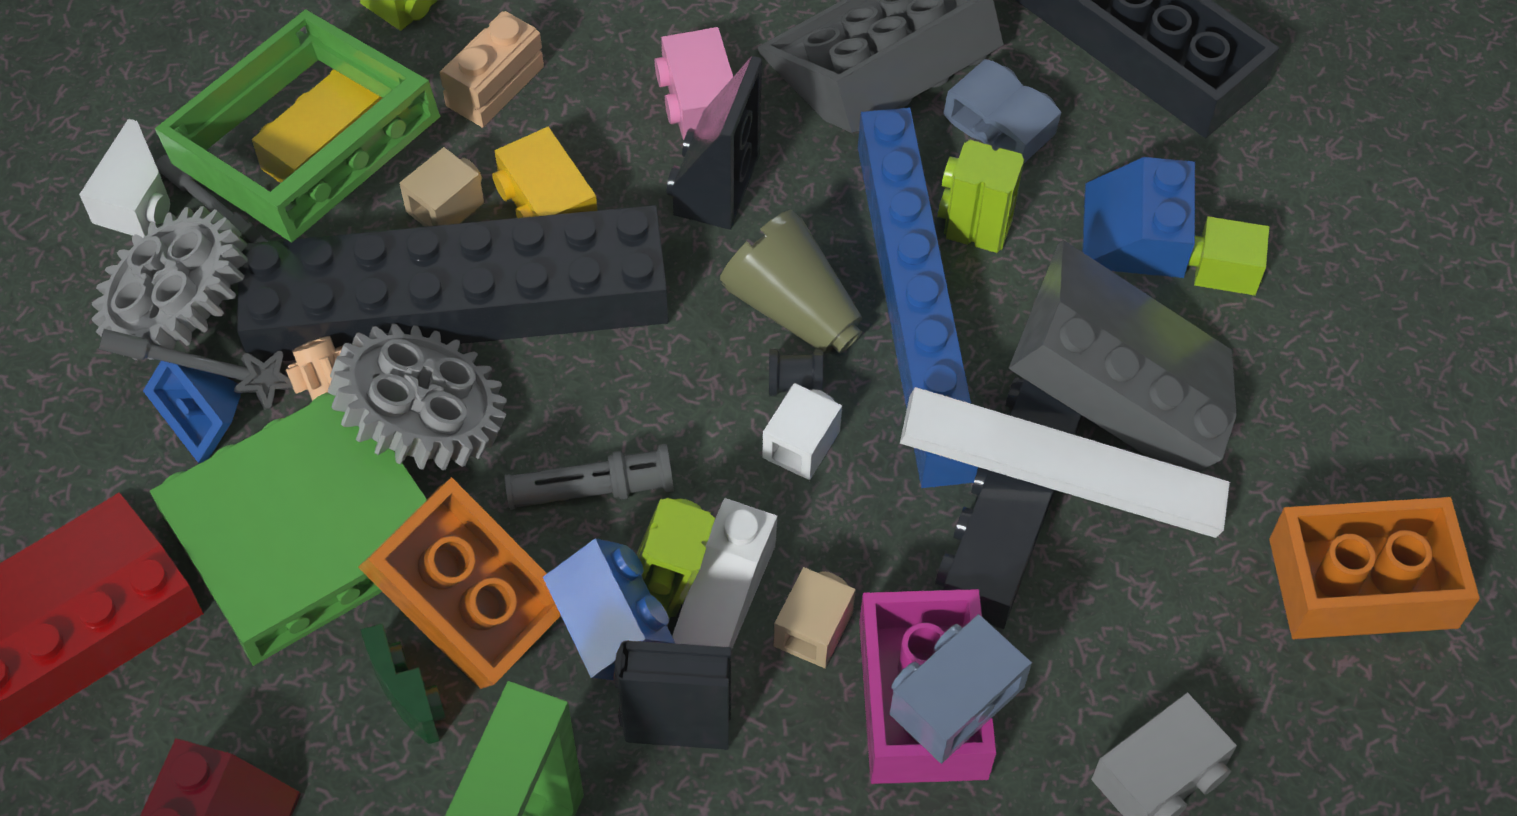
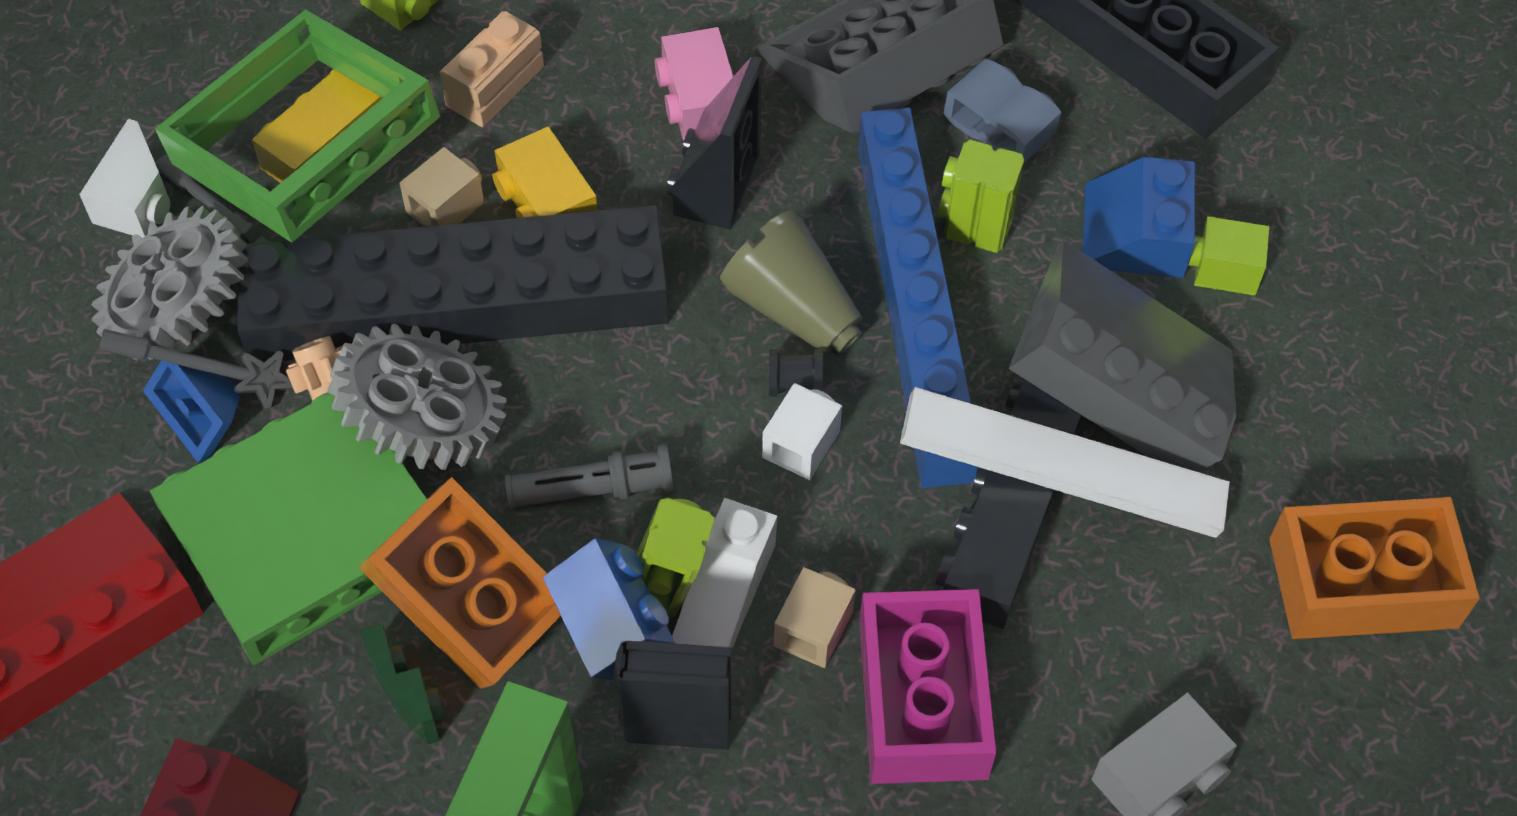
(958, 687): sand blue brick -> none

